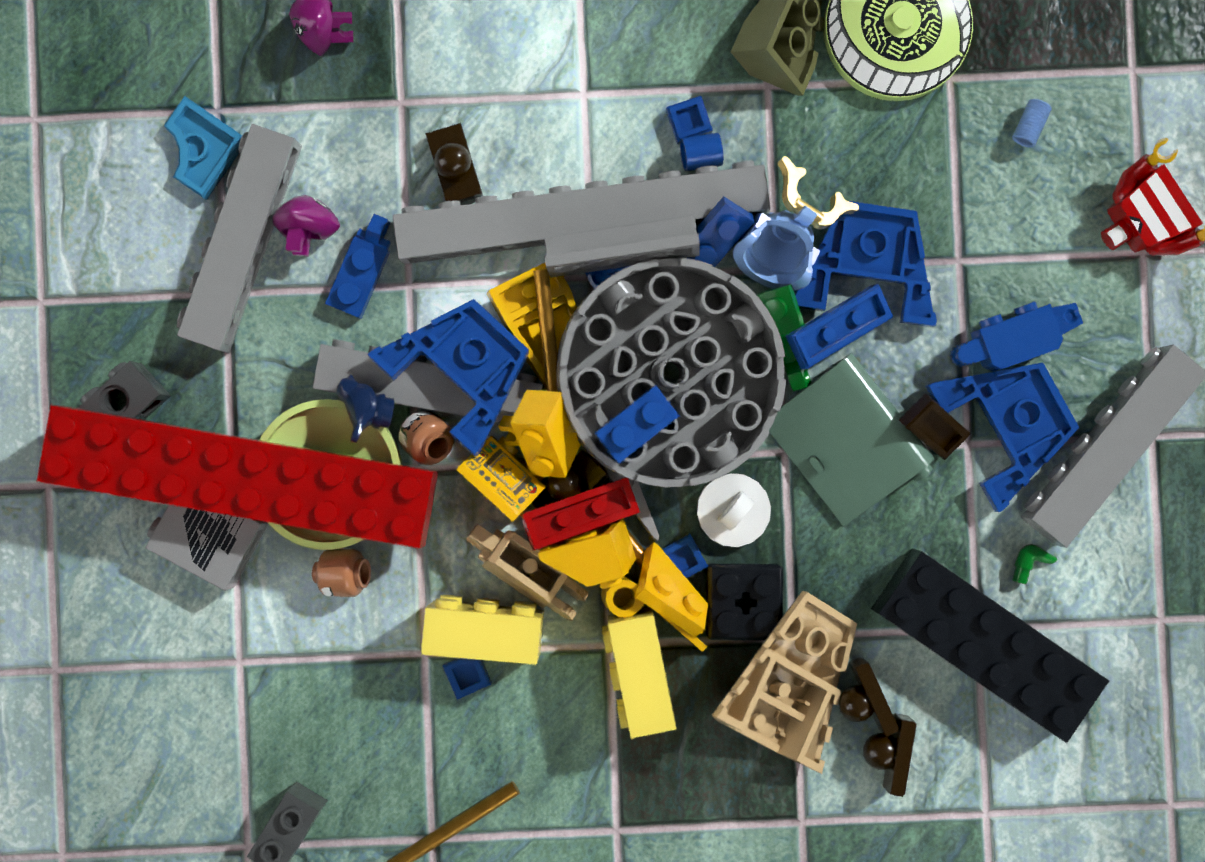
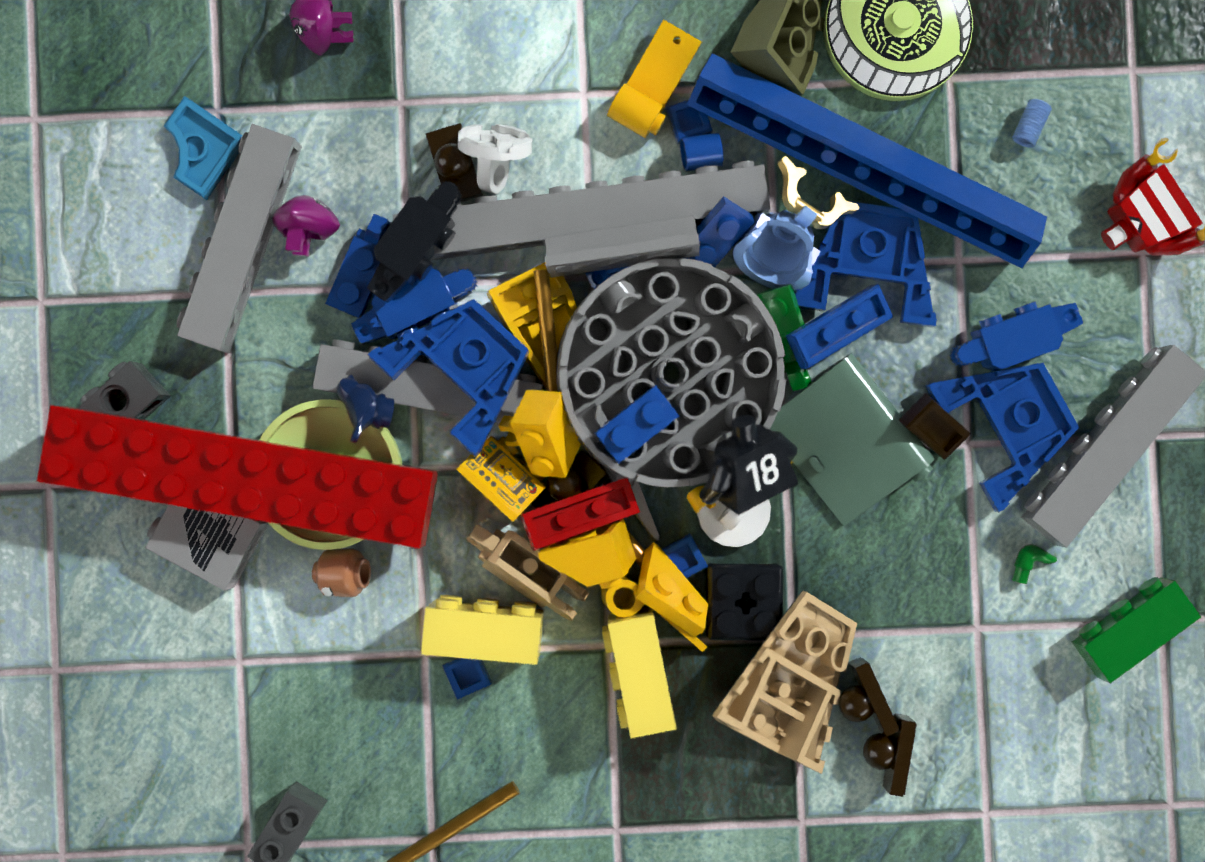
(413, 240): none -> black hinge
(414, 305): none -> blue hinge
(426, 437): nougat head -> none
(494, 152): none -> white tile
(654, 80): none -> yellow door
(747, 468): none -> black torso
(868, 161): none -> blue brick
(990, 644): black brick -> none
(1135, 628): none -> green brick

